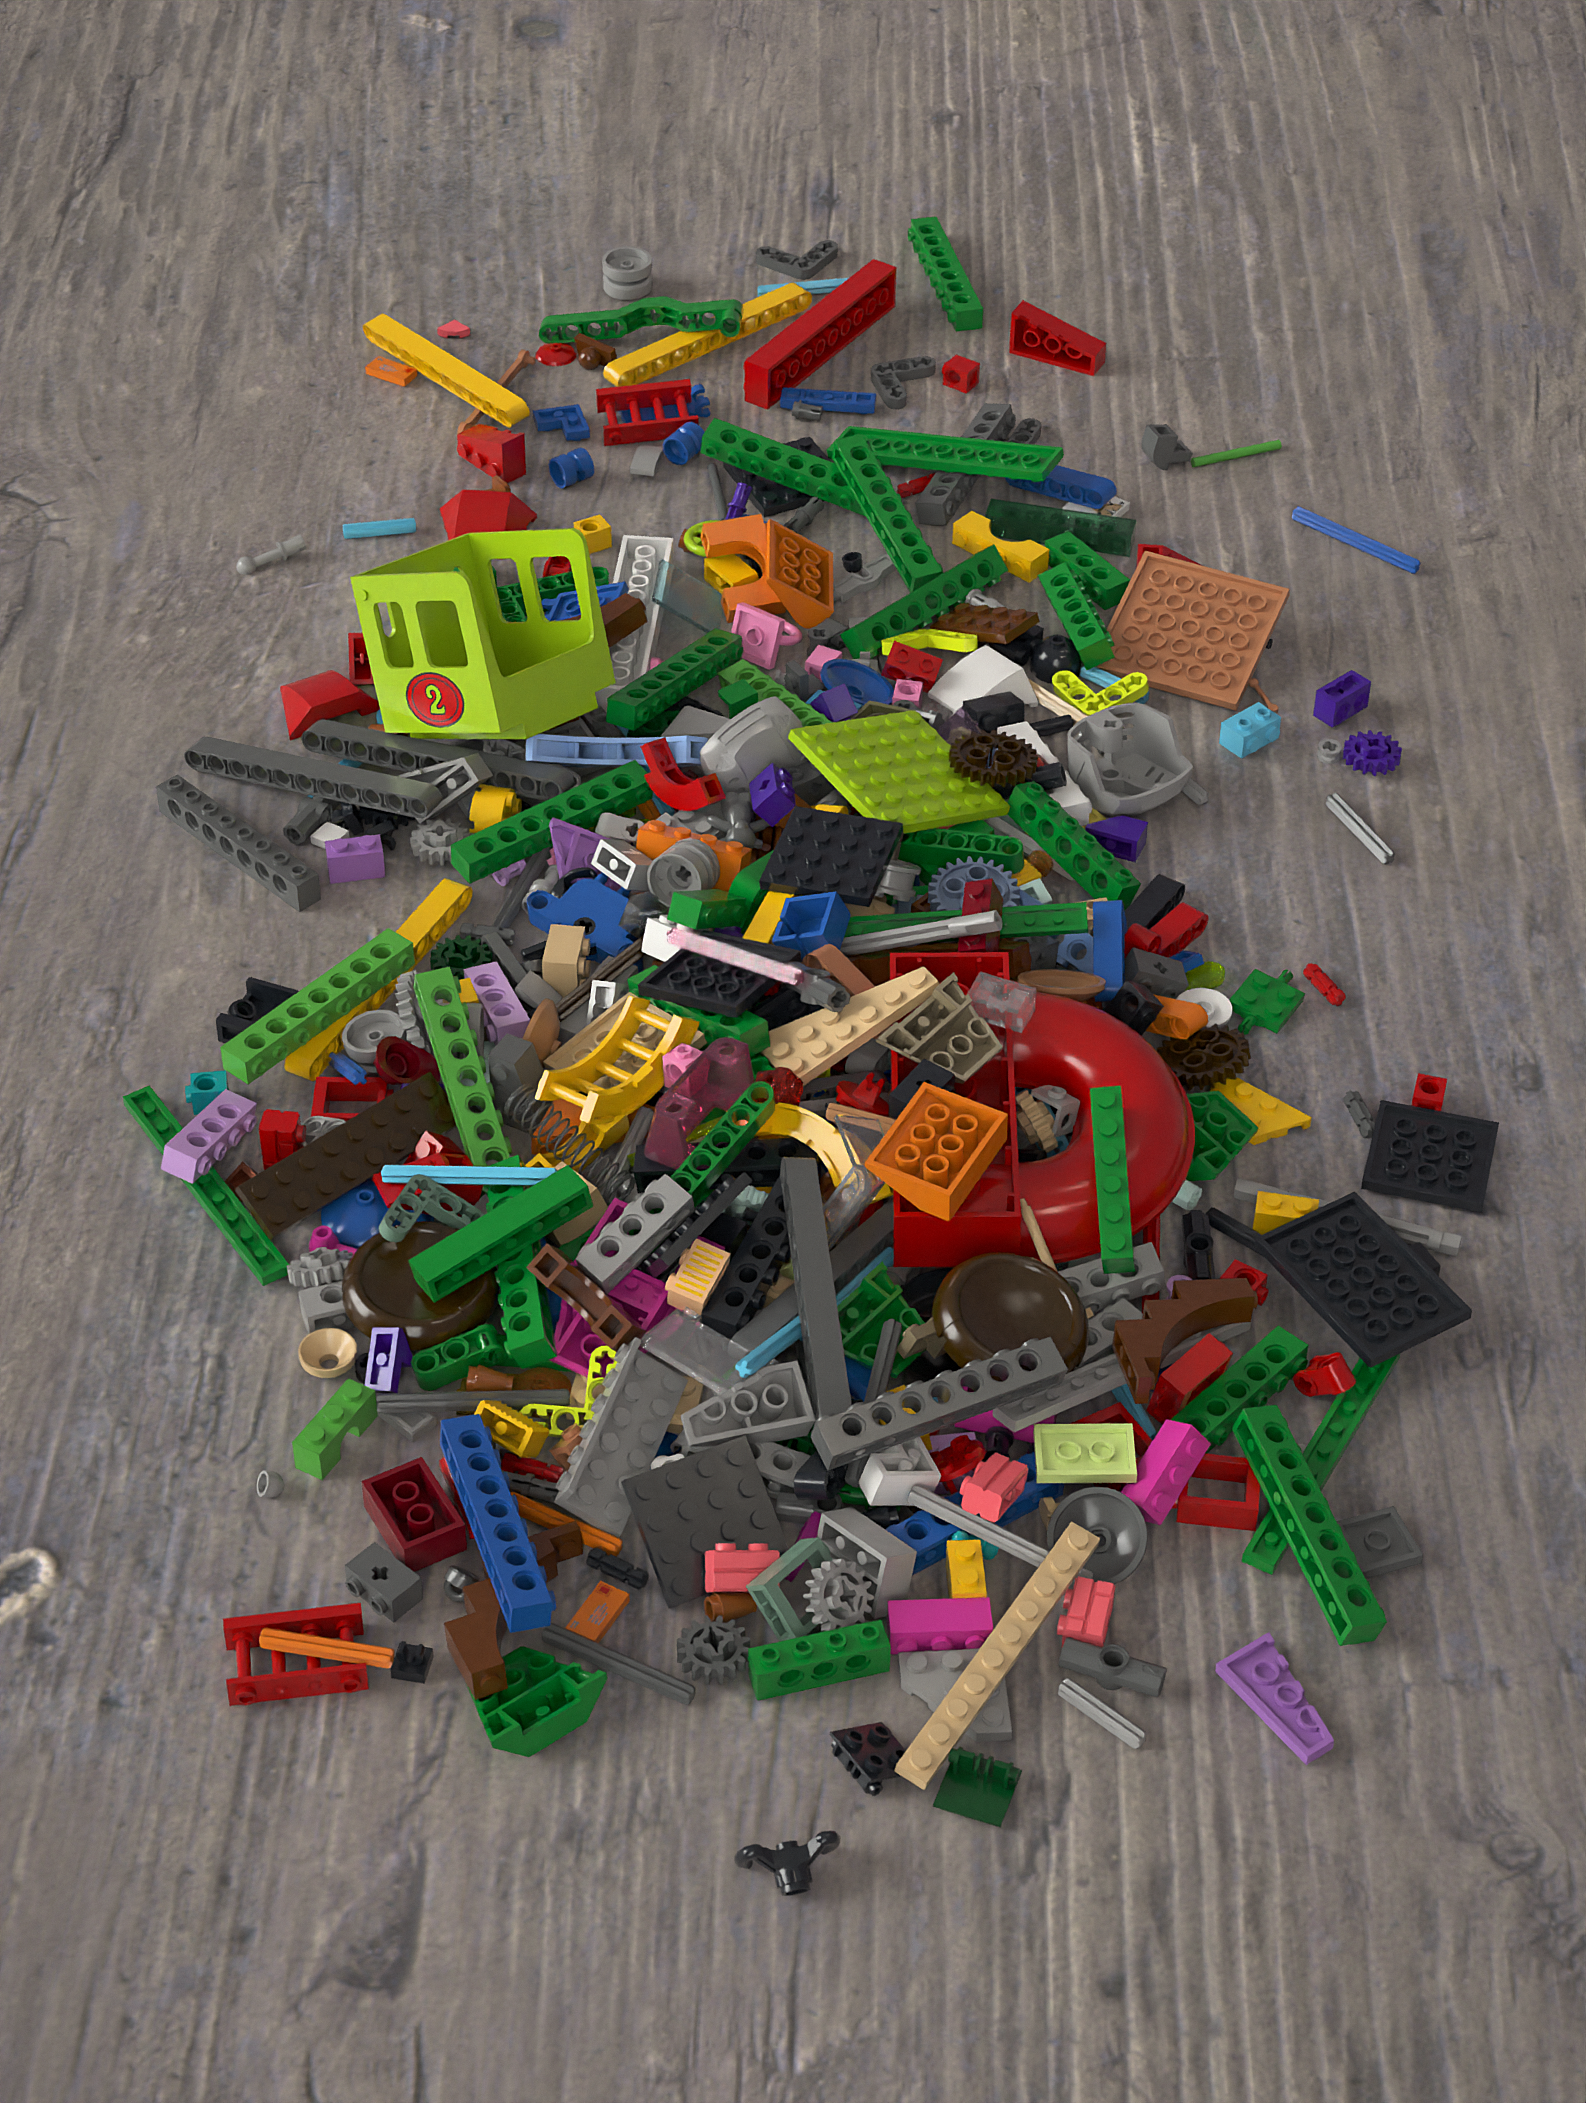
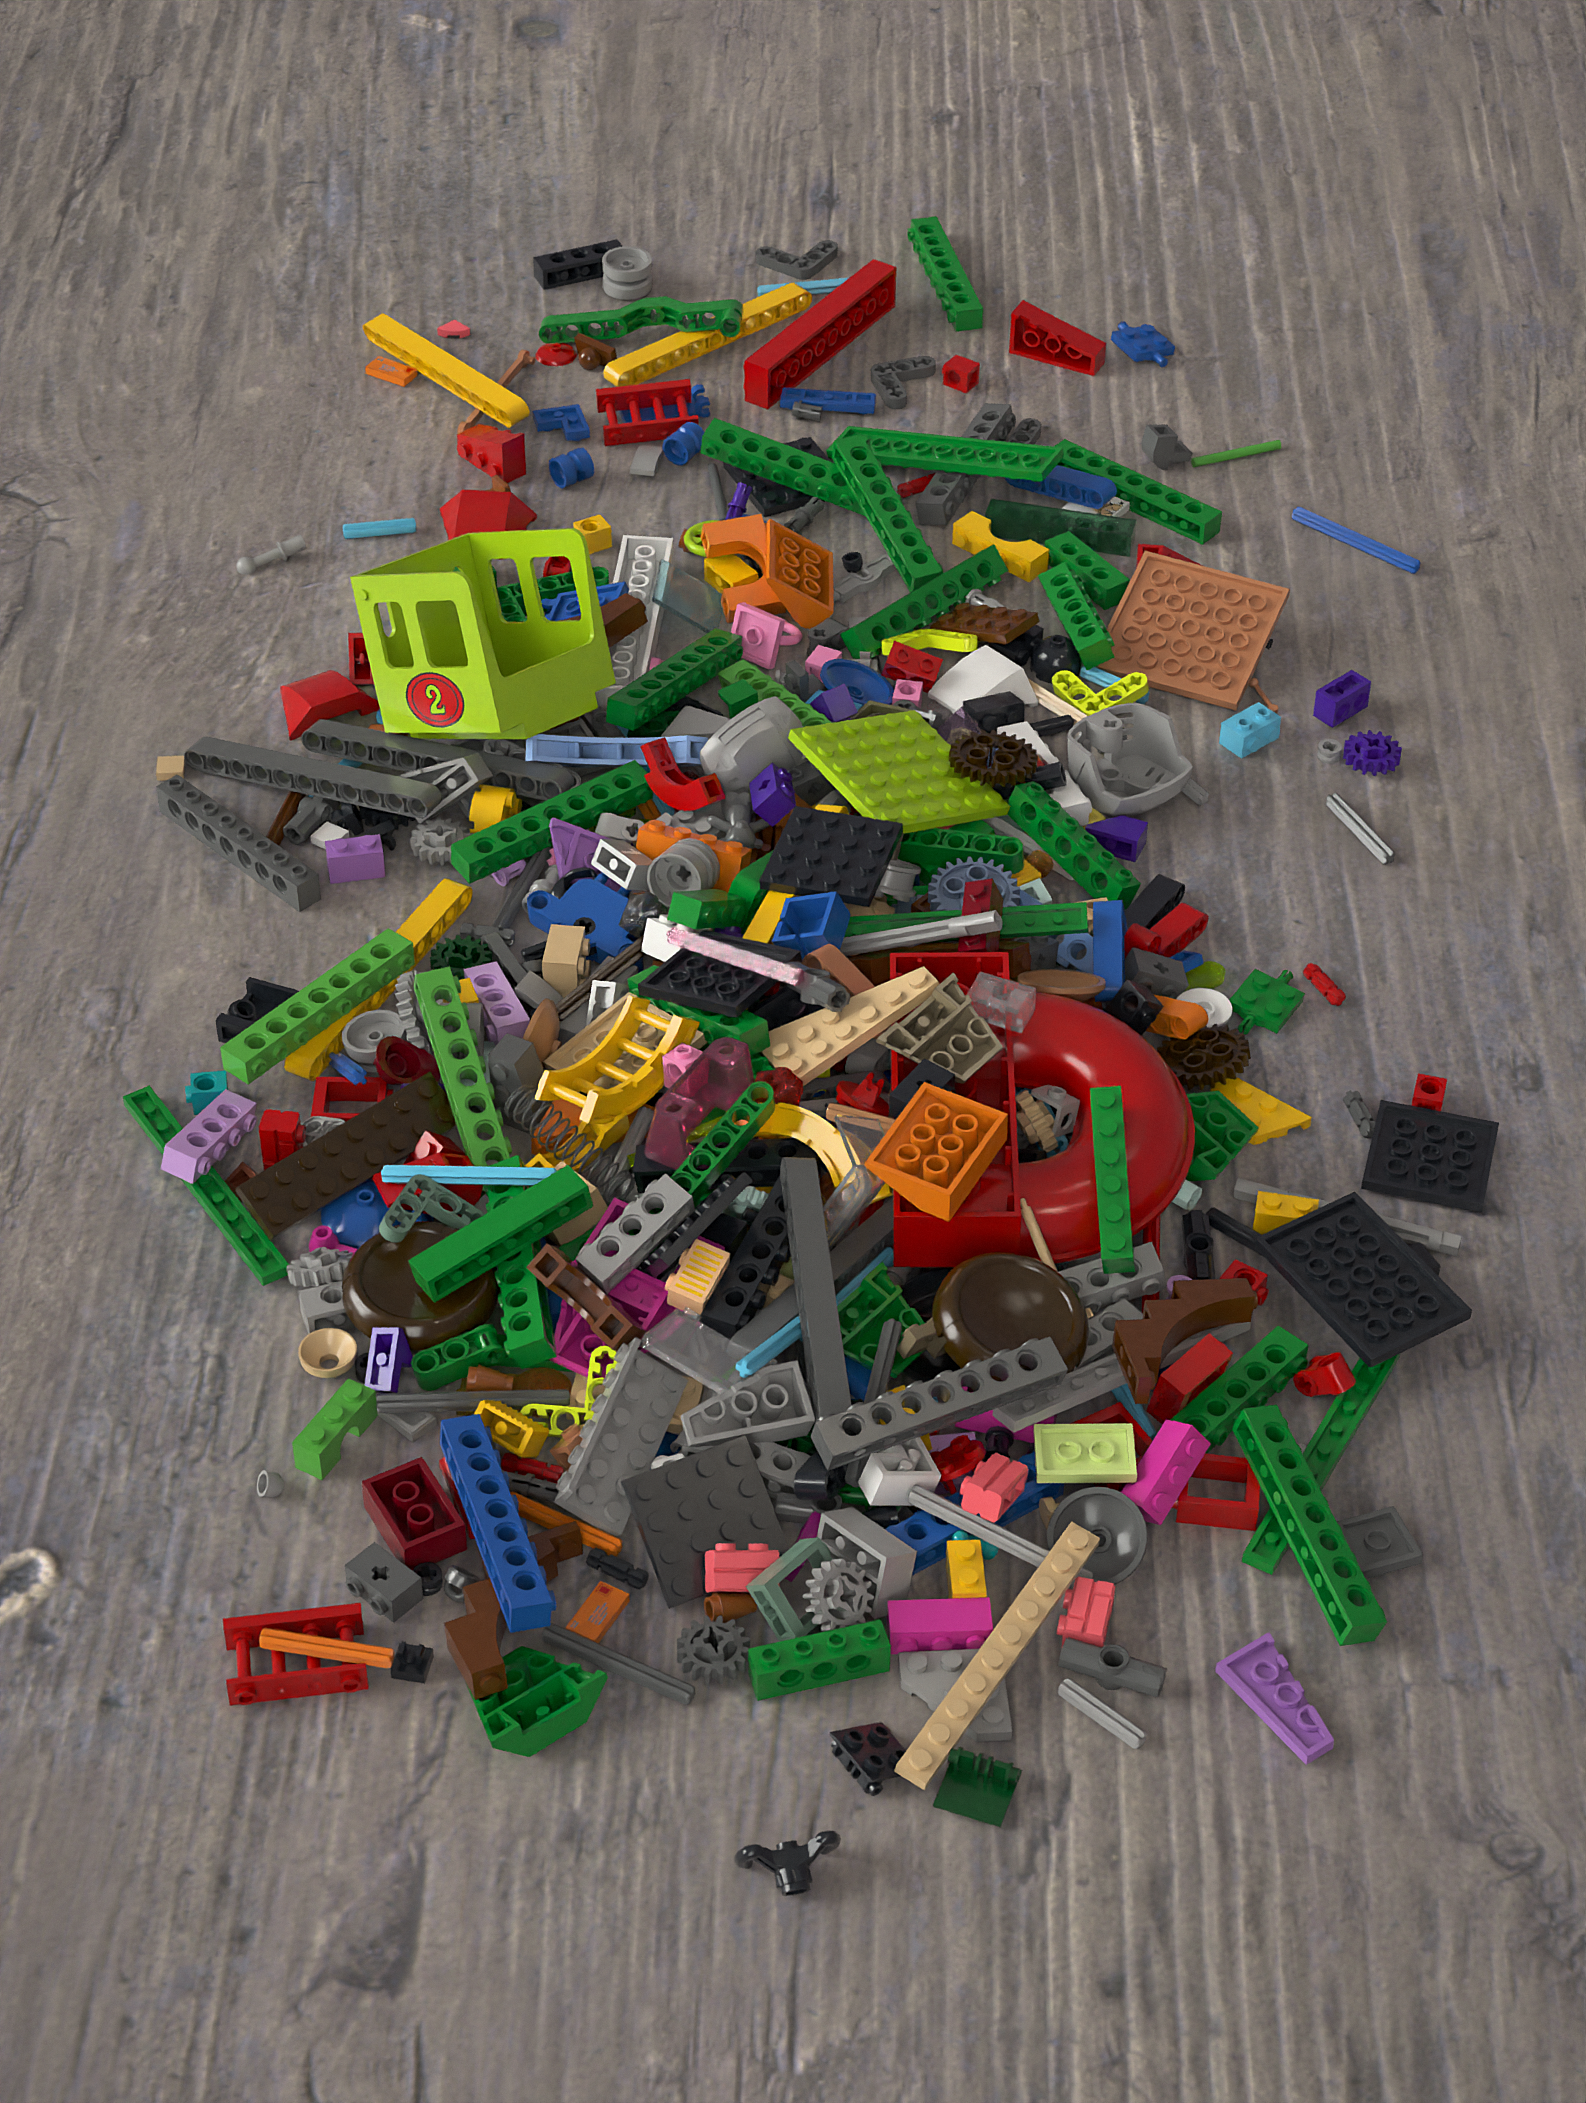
(169, 767): none -> tan tile
(285, 814): none -> reddish brown axle
(434, 1571): none -> black bush
(571, 265): none -> black brick
(1143, 343): none -> blue plate
(1148, 496): none -> green brick

